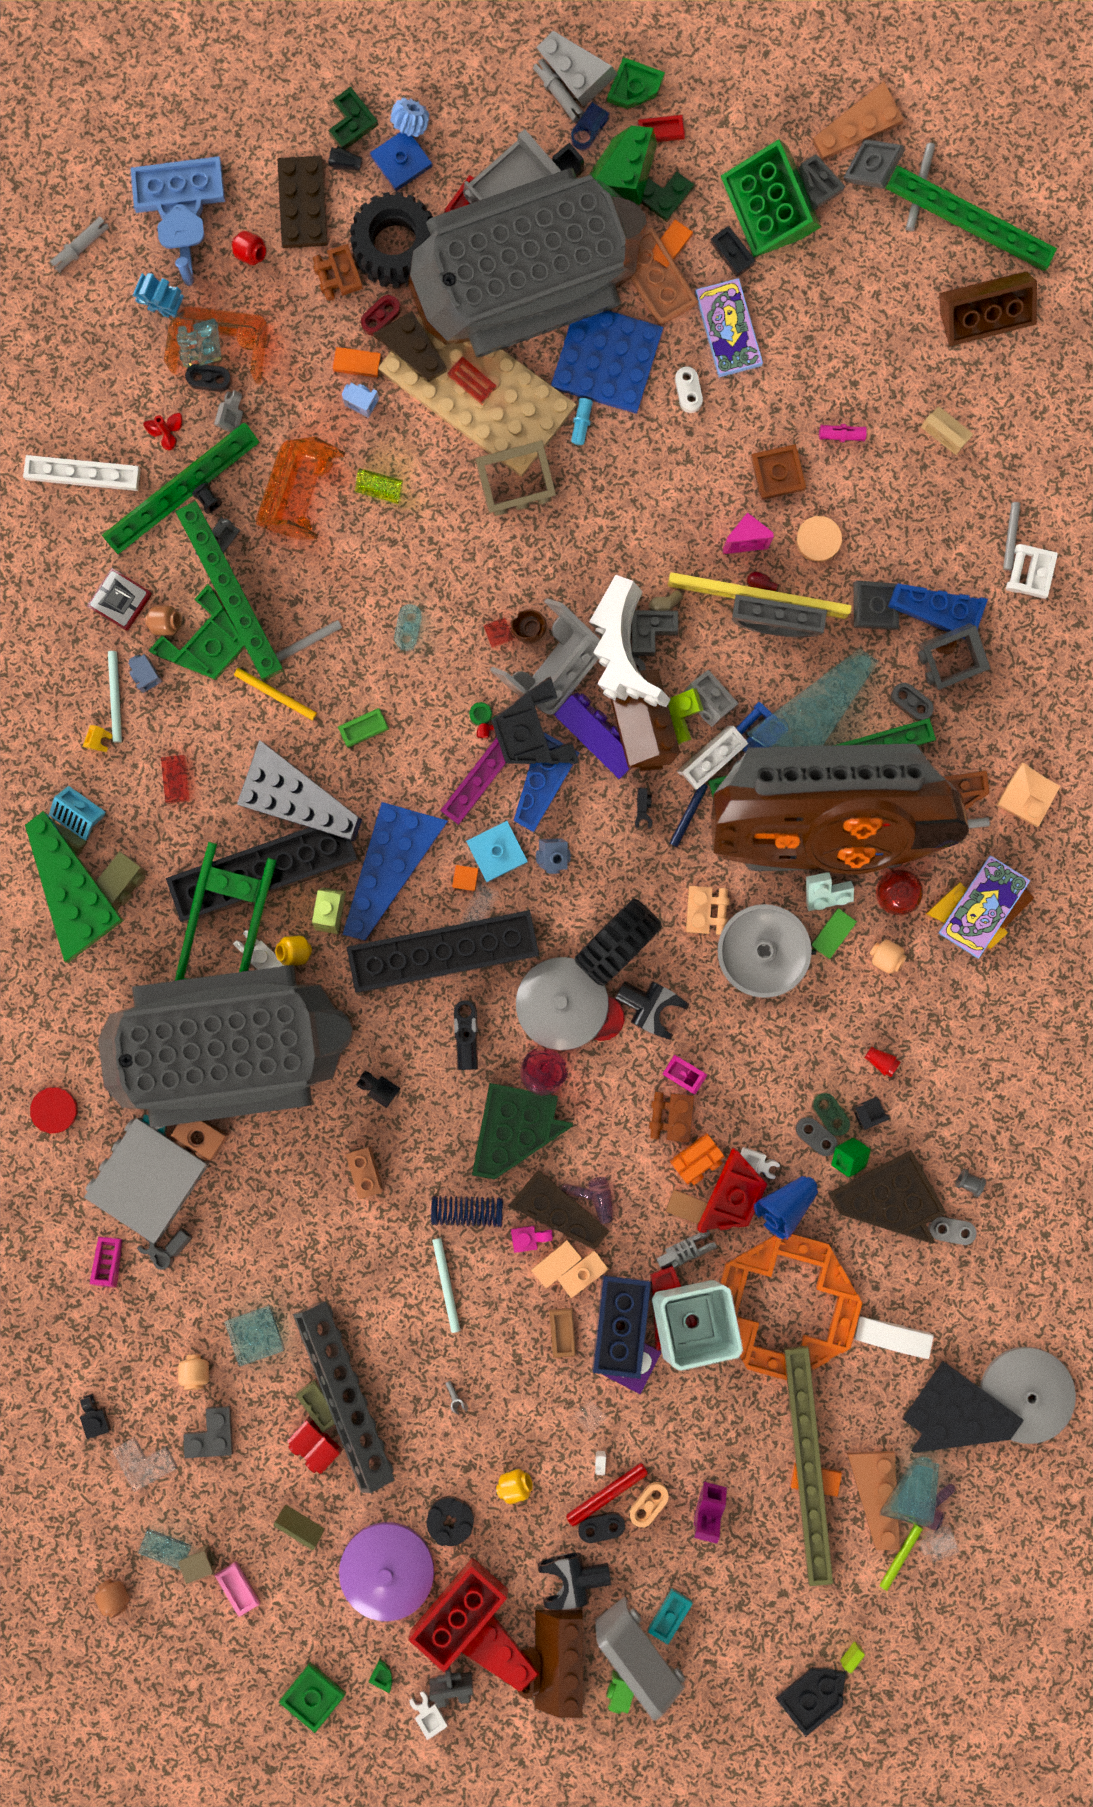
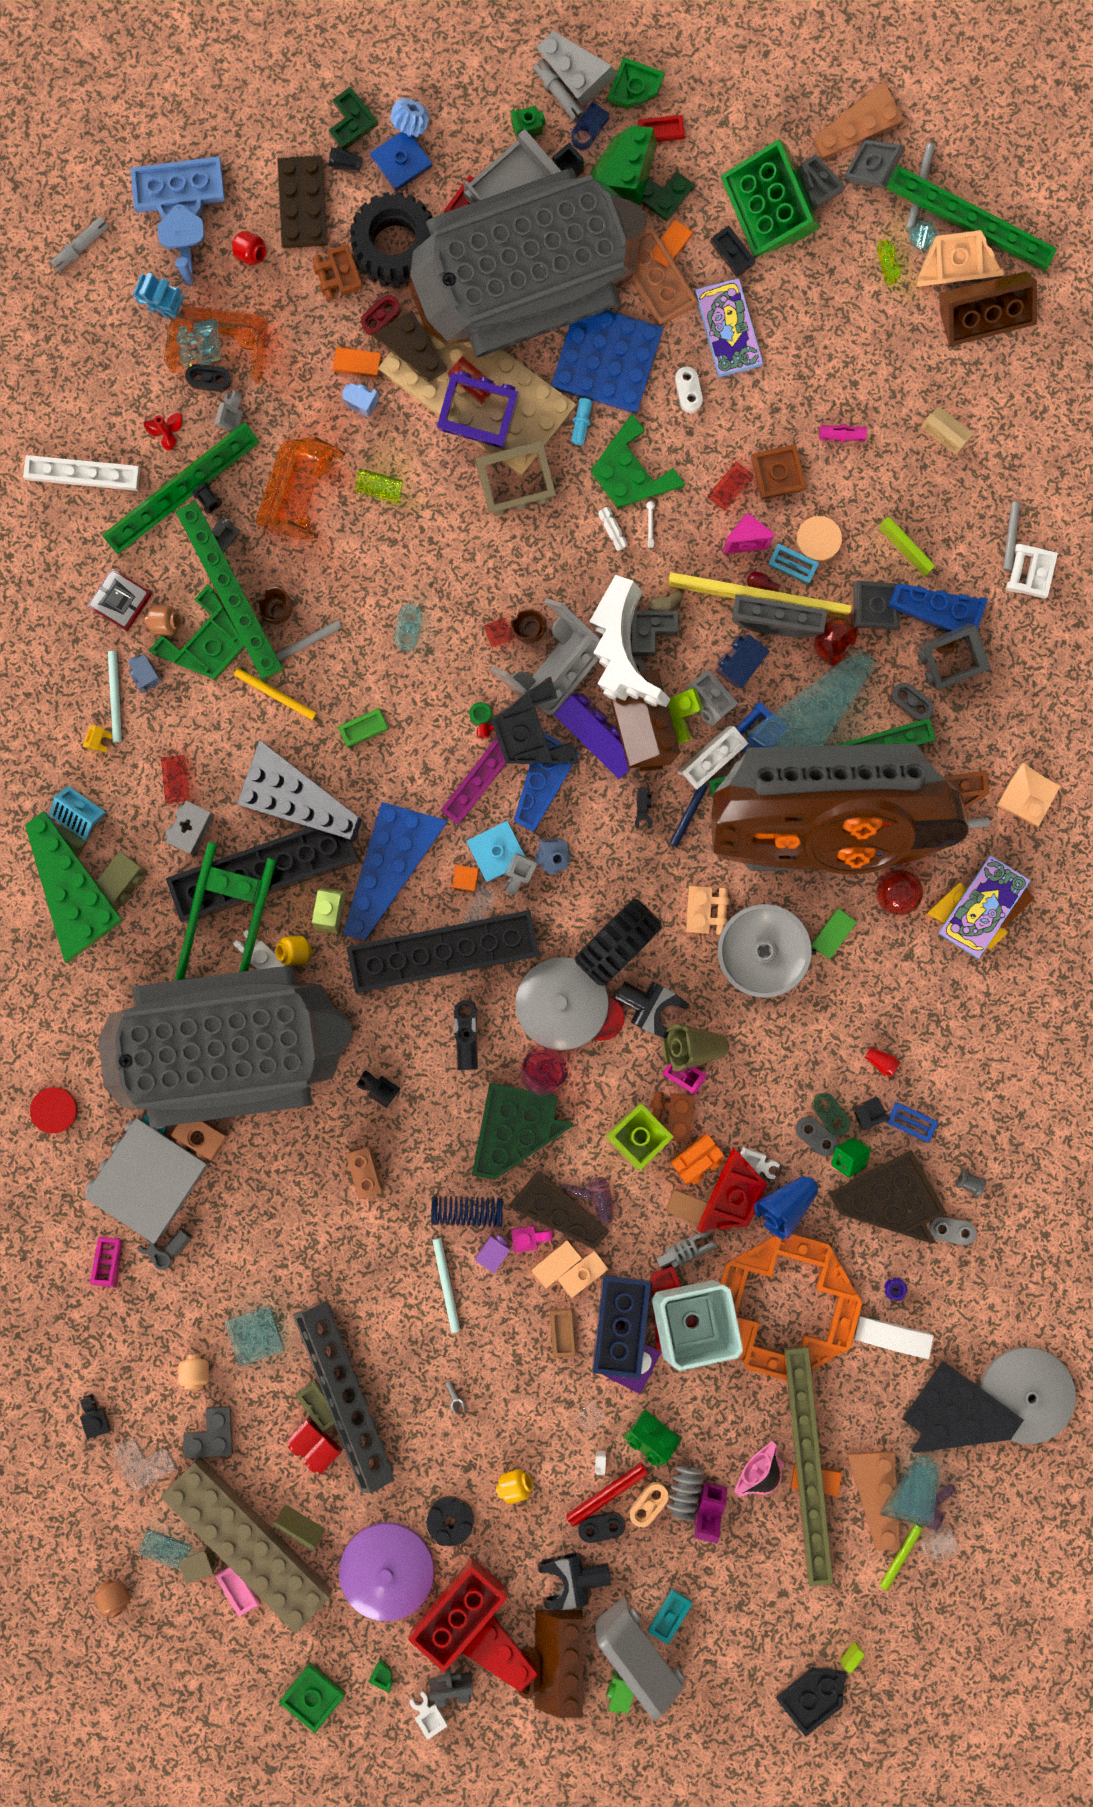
(199, 820): none -> light grey brick
(247, 1544): none -> dark tan brick
(275, 597): none -> reddish brown hair
(472, 433): none -> dark purple window
(493, 1252): none -> medium lavender brick
(519, 870): none -> light grey plate
(520, 121): none -> green brick
(613, 528): none -> white axle
(623, 475): none -> green wing
(638, 1137): none -> lime slope
(650, 506): none -> white hinge
(652, 1439): none -> green bracket
(686, 1492): none -> light grey piece
(692, 1047): none -> olive cone
(730, 486): none -> clear red tile
(741, 660): none -> dark blue brick
(761, 1472): none -> bright pink hat
(797, 556): none -> medium azure tile
(822, 894): light aqua plate -> none
(835, 640): none -> clear red cylinder
(886, 256): none -> clear neon green plate
(888, 956): light nougat head -> none
(893, 1113): none -> blue tile
(896, 1295): none -> dark purple plate
(906, 546): none -> lime tile
(922, 234): none -> clear light blue gear
(958, 259): none -> light nougat wing

